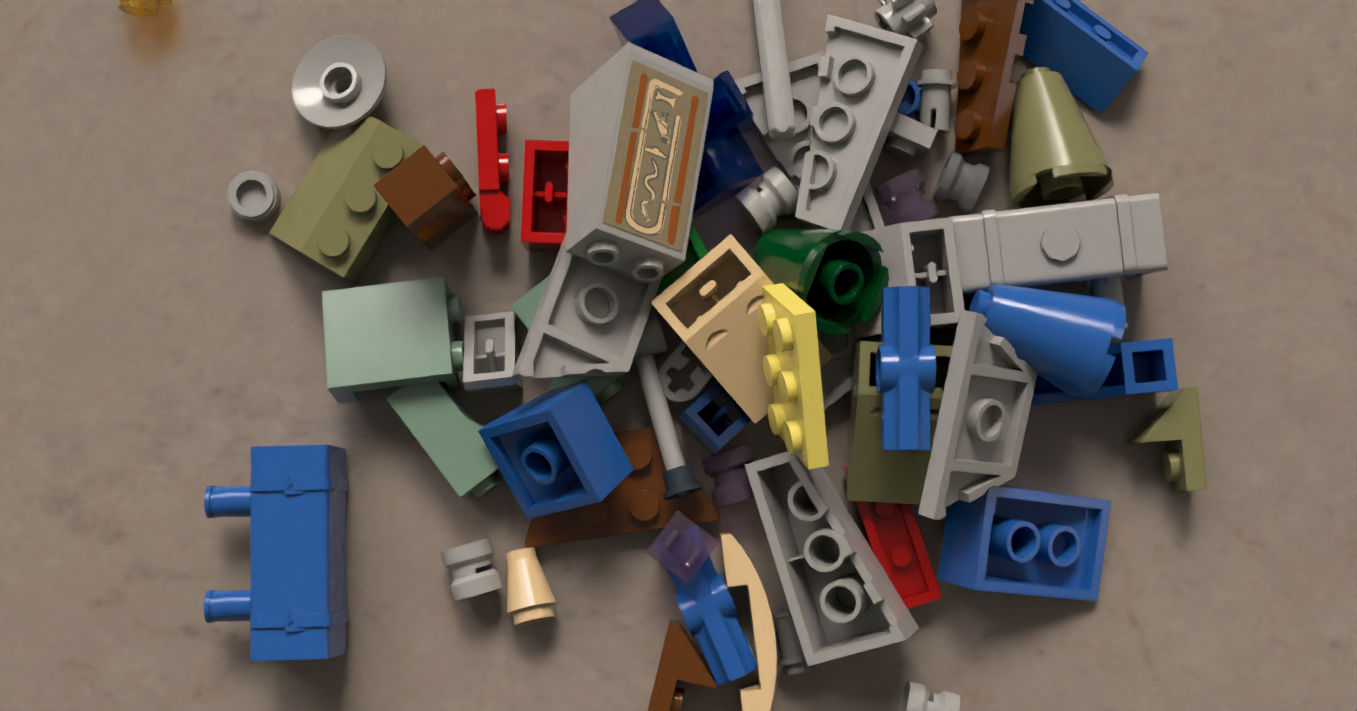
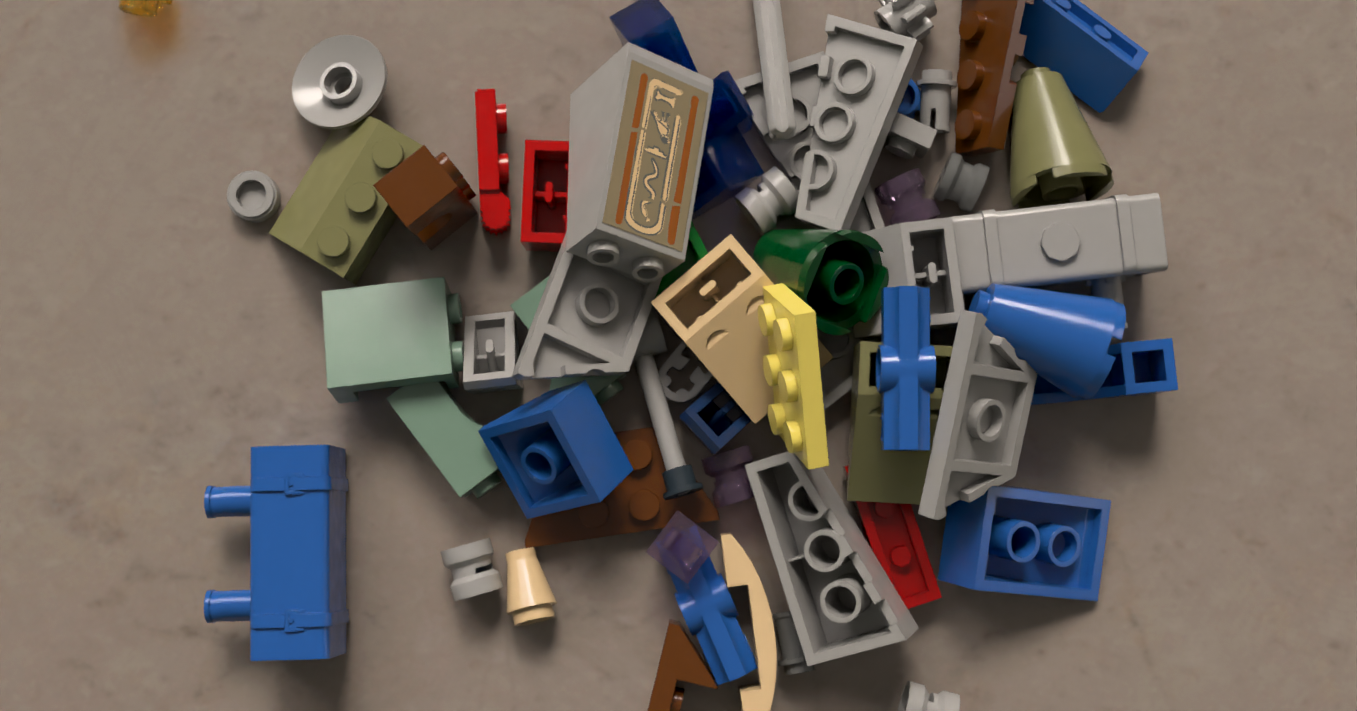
(1180, 425): olive slope -> none

